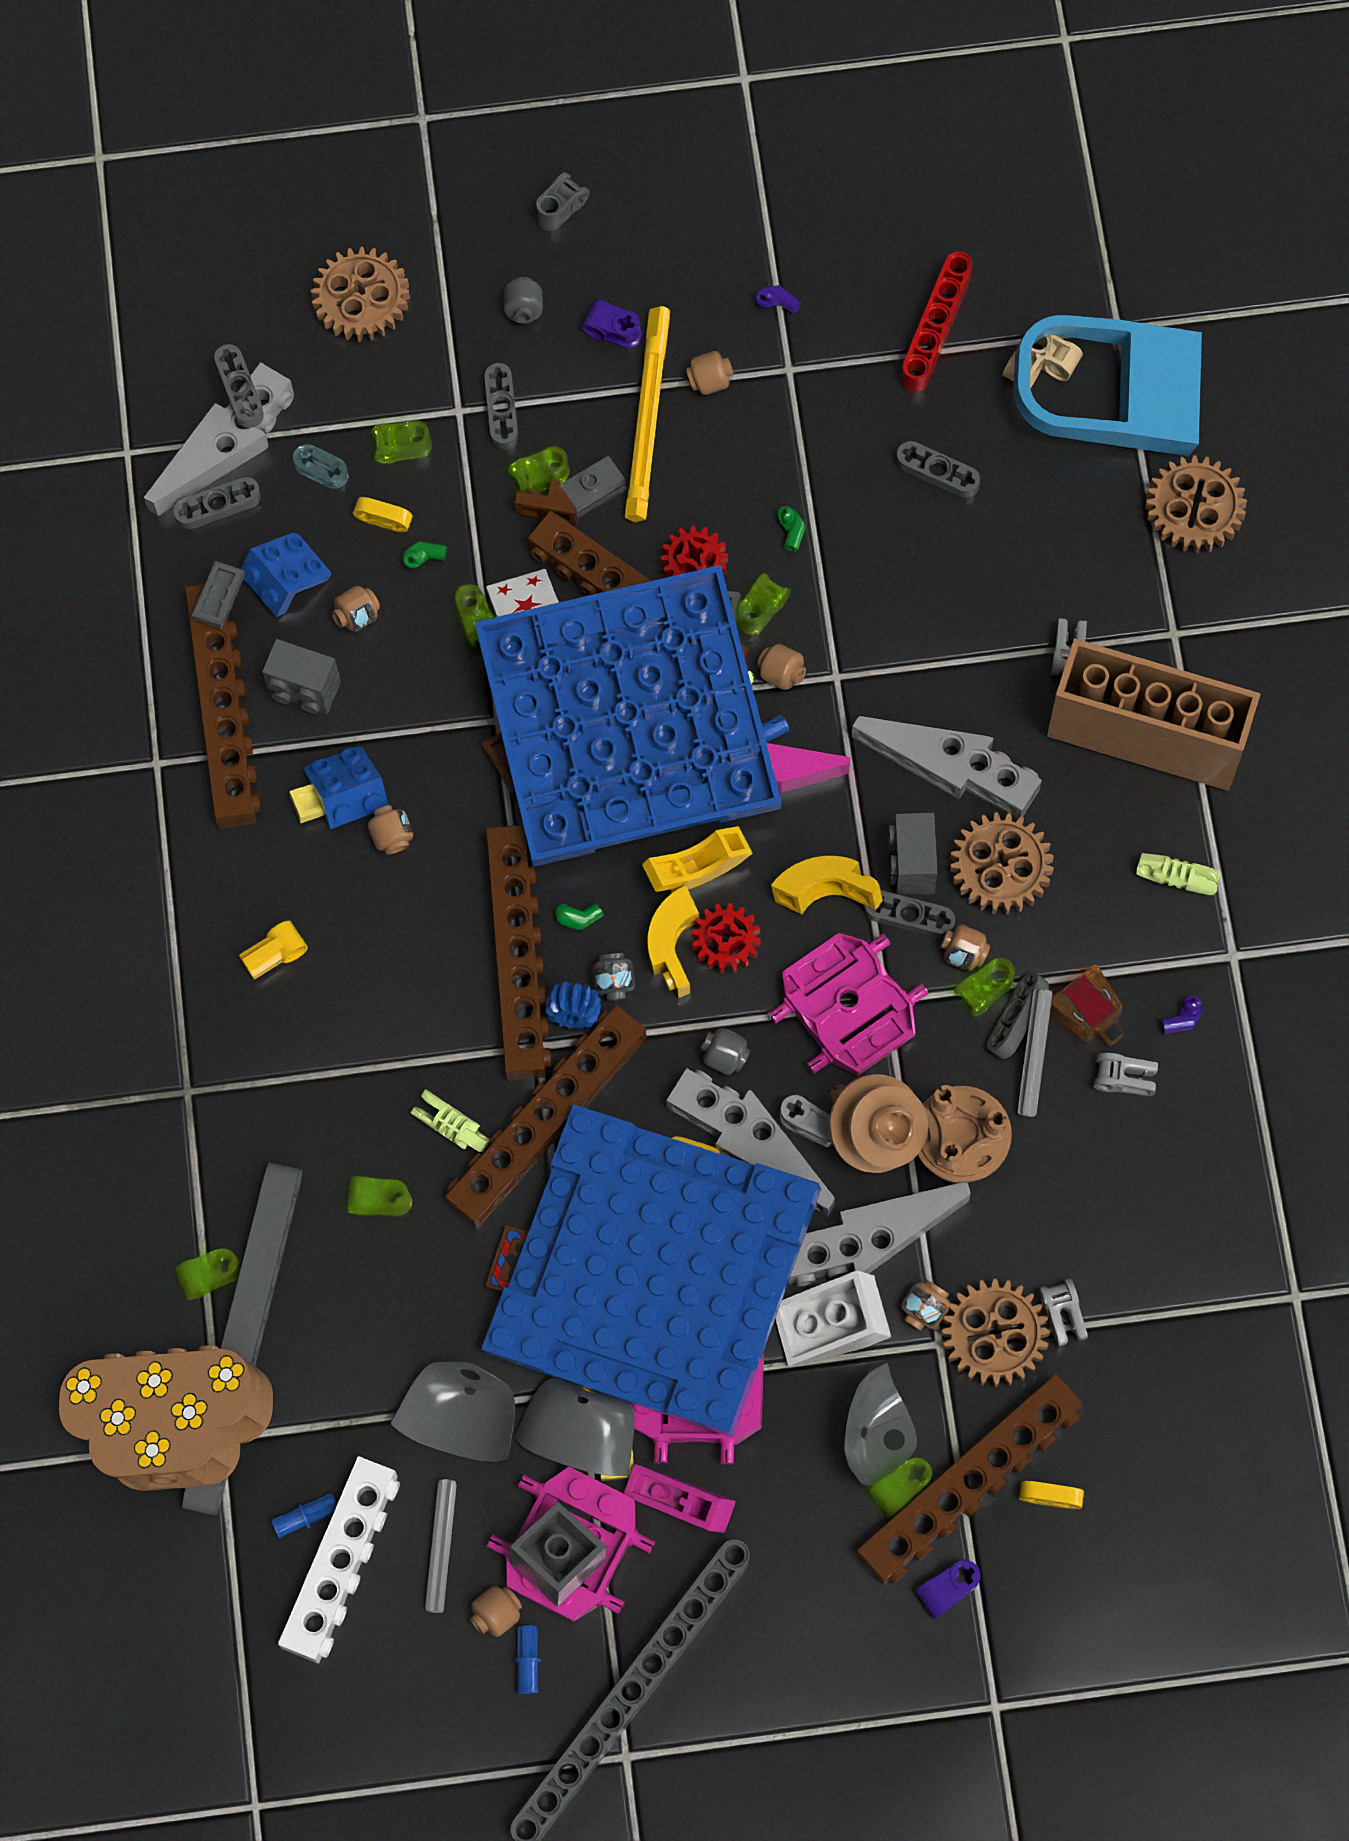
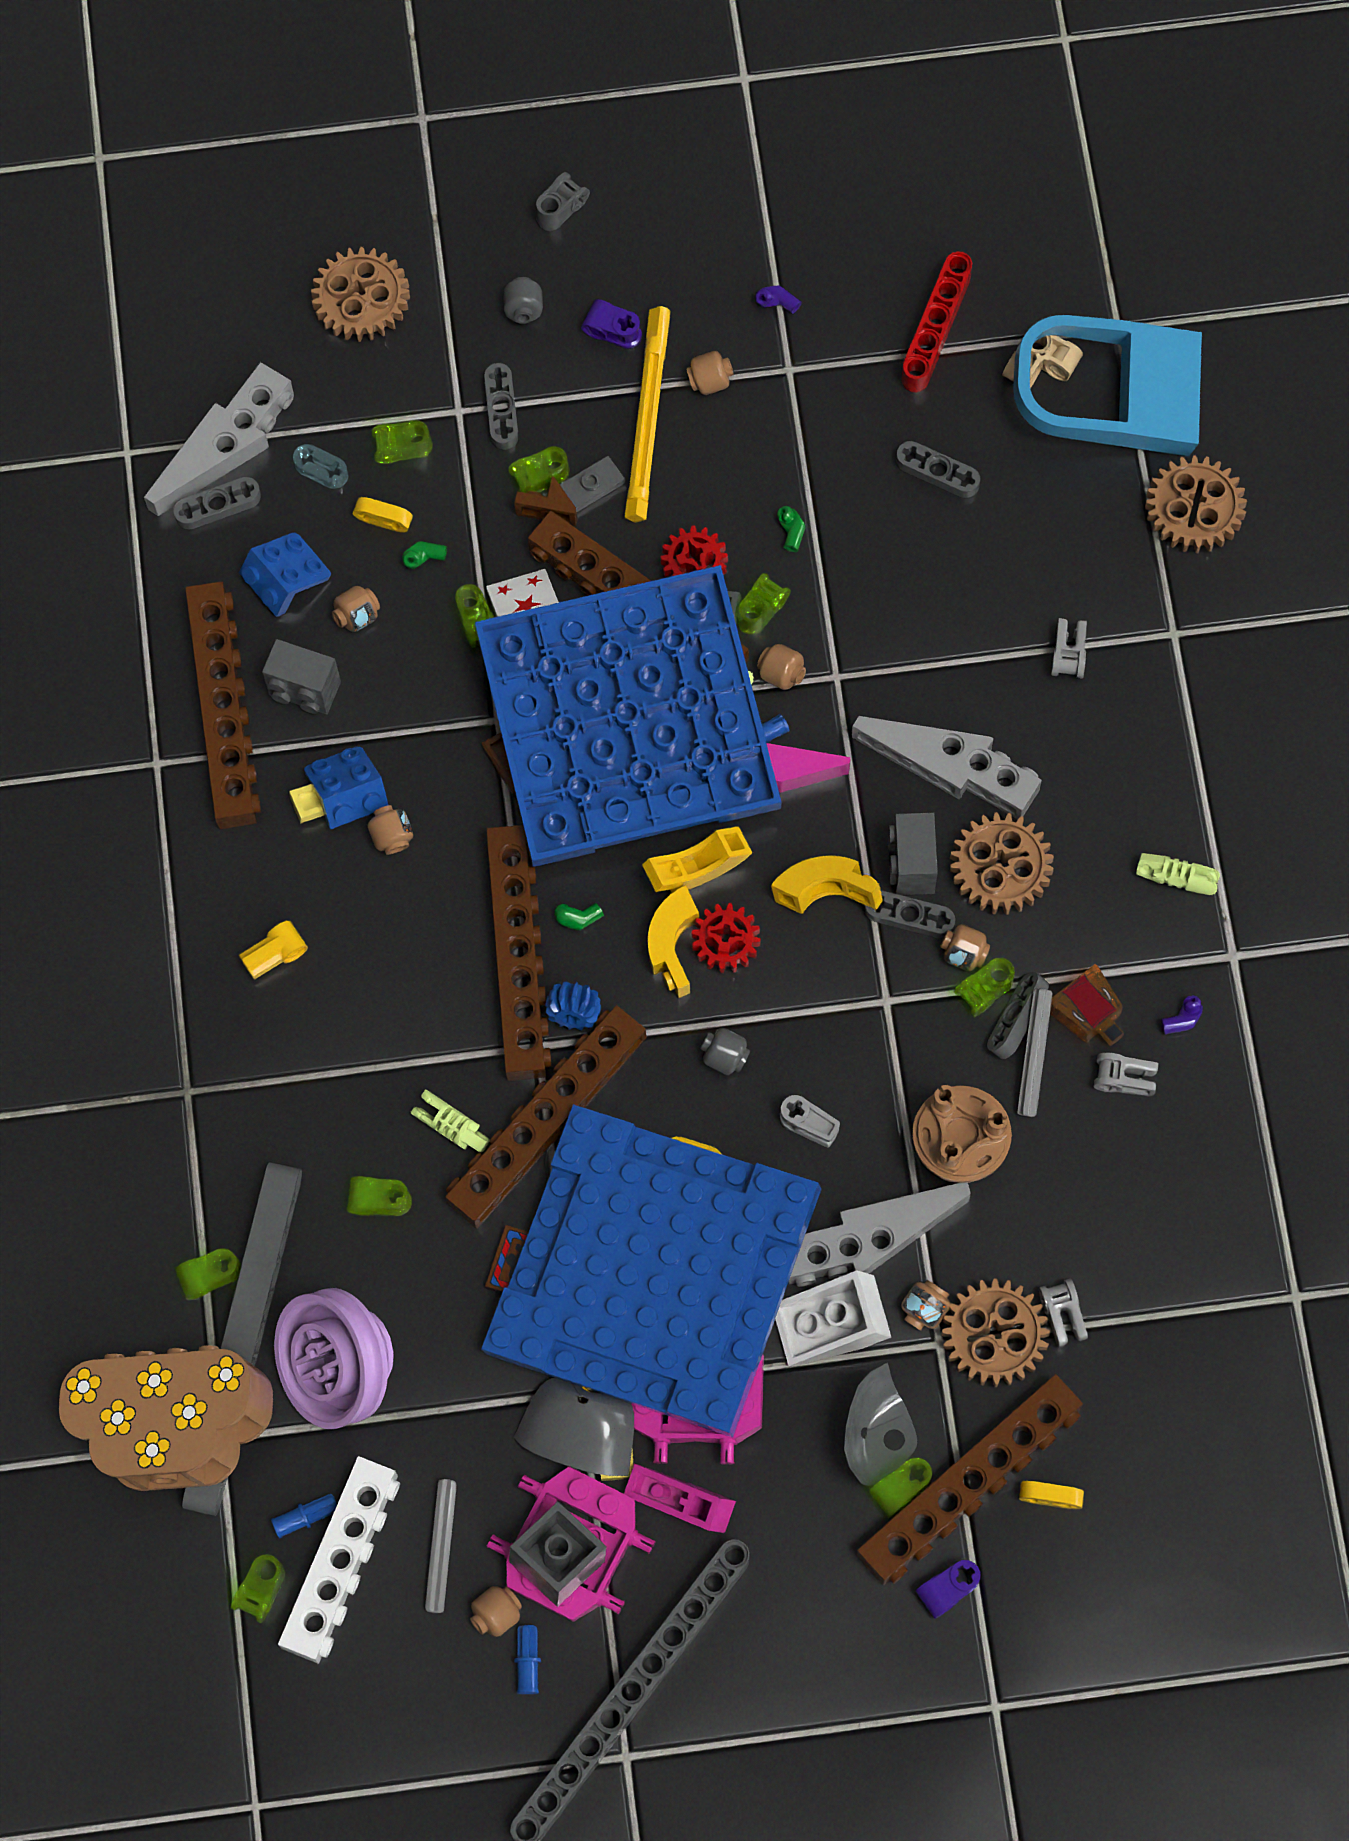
(218, 595): dark grey plate -> none
(237, 398): dark grey beam -> none
(258, 1589): none -> clear neon green piece
(332, 1357): none -> lavender wheel
(454, 1422): dark grey piece -> none
(613, 976): head -> none
(738, 1139): light grey brick -> none
(831, 1021): dark pink piece -> none
(877, 1123): medium nougat piece -> none
(1152, 714): medium nougat brick -> none

